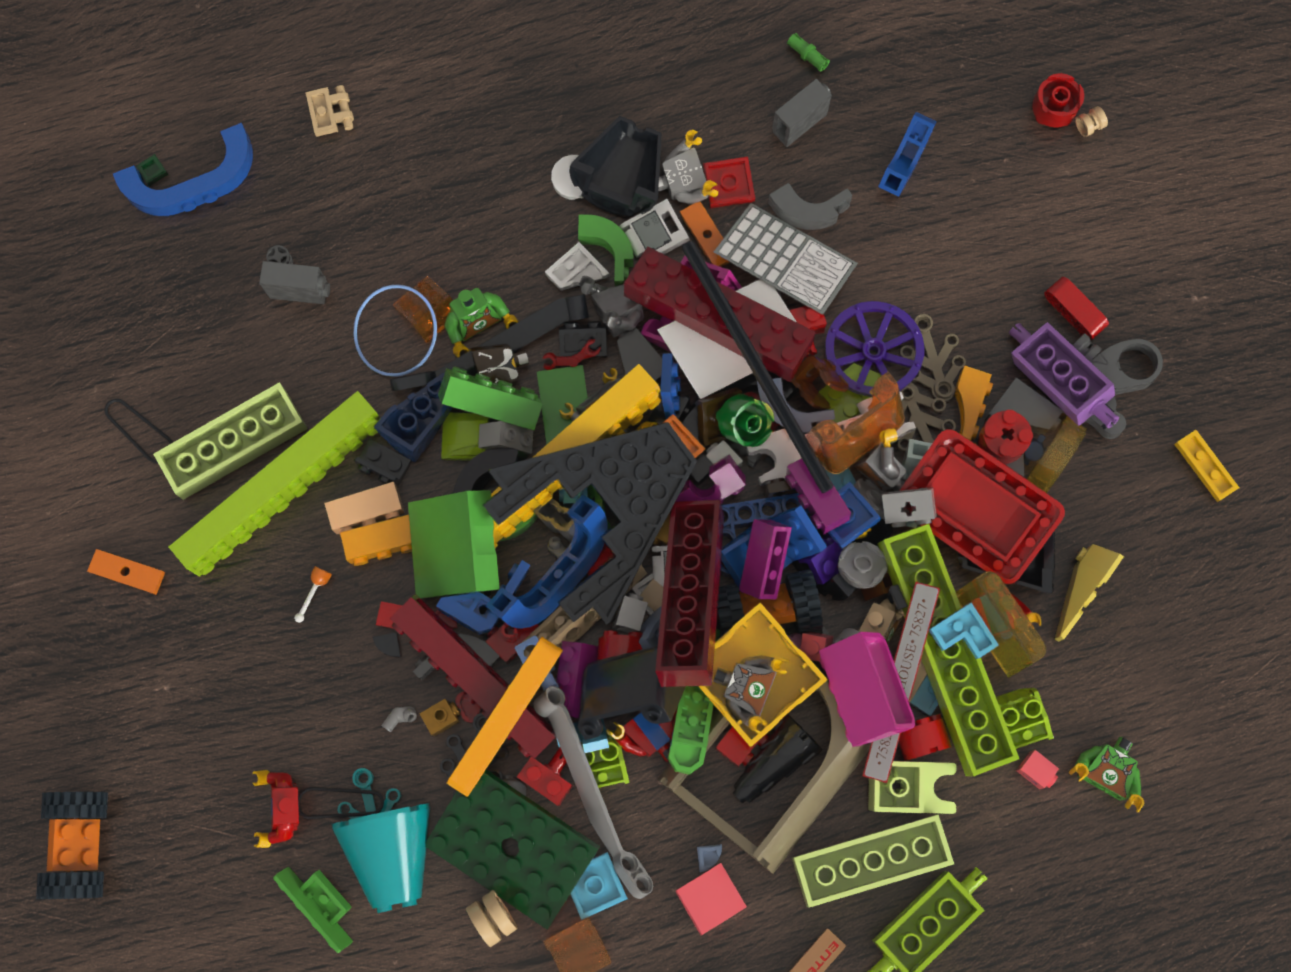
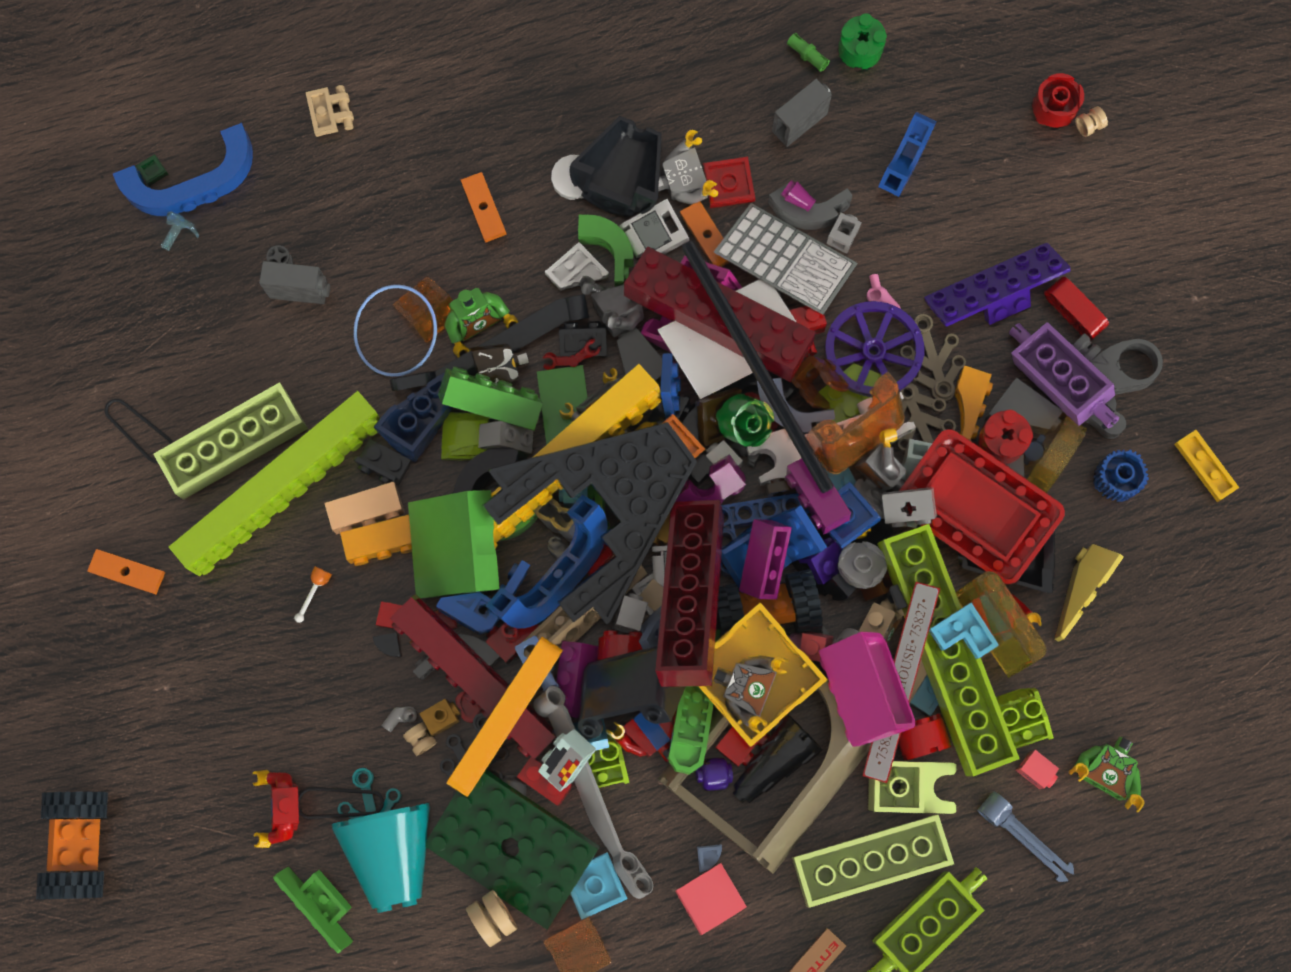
(178, 223): none -> clear light blue plant
(419, 739): none -> tan wheel
(478, 197): none -> orange tile
(566, 759): none -> brick
(714, 774): none -> dark purple head
(798, 196): none -> magenta cone
(840, 240): none -> light grey brick
(862, 41): none -> green brick
(879, 293): none -> bright pink animal
(999, 289): none -> dark purple bracket
(999, 812): none -> sand blue piece
(1133, 475): none -> blue brick

